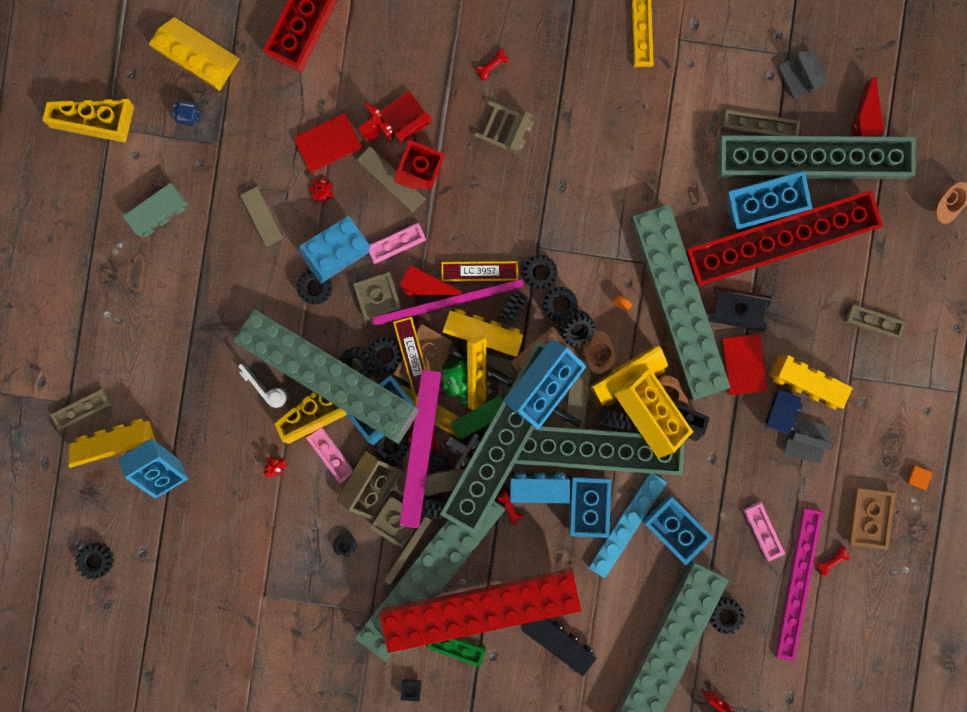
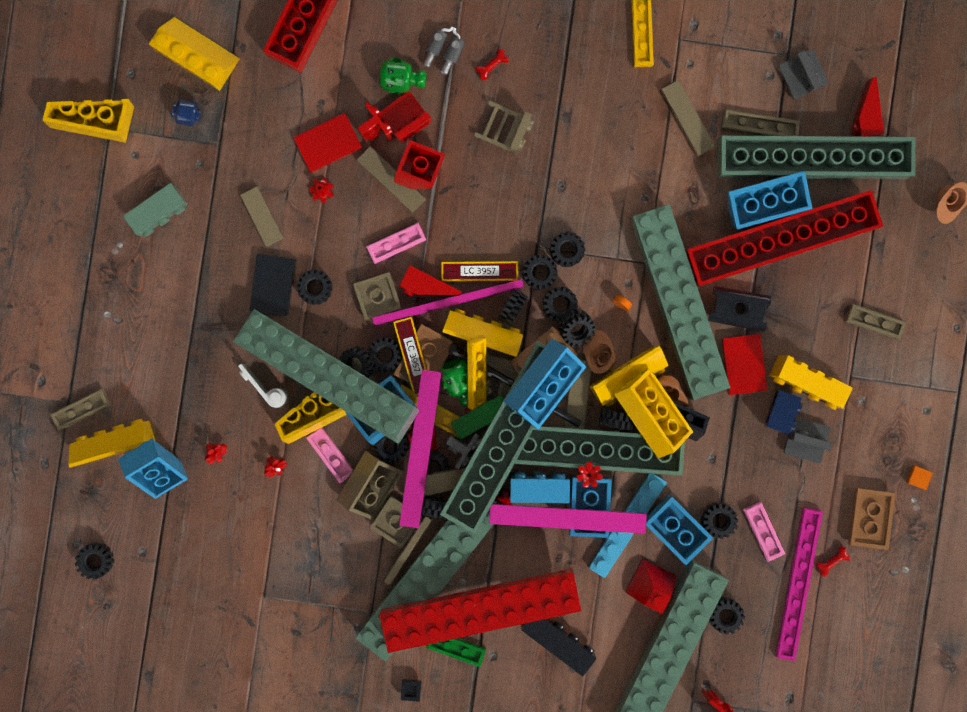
(214, 452): none -> red plant
(272, 284): none -> black tile
(334, 249): dark azure brick -> none
(353, 545): black piece -> none
(398, 76): none -> green piece
(452, 53): none -> dark grey piece
(568, 518): none -> dark pink tile
(571, 238): none -> black tyre
(591, 479): none -> red plant
(651, 586): none -> red slope
(688, 118): none -> dark tan tile
(730, 524): none -> black tyre

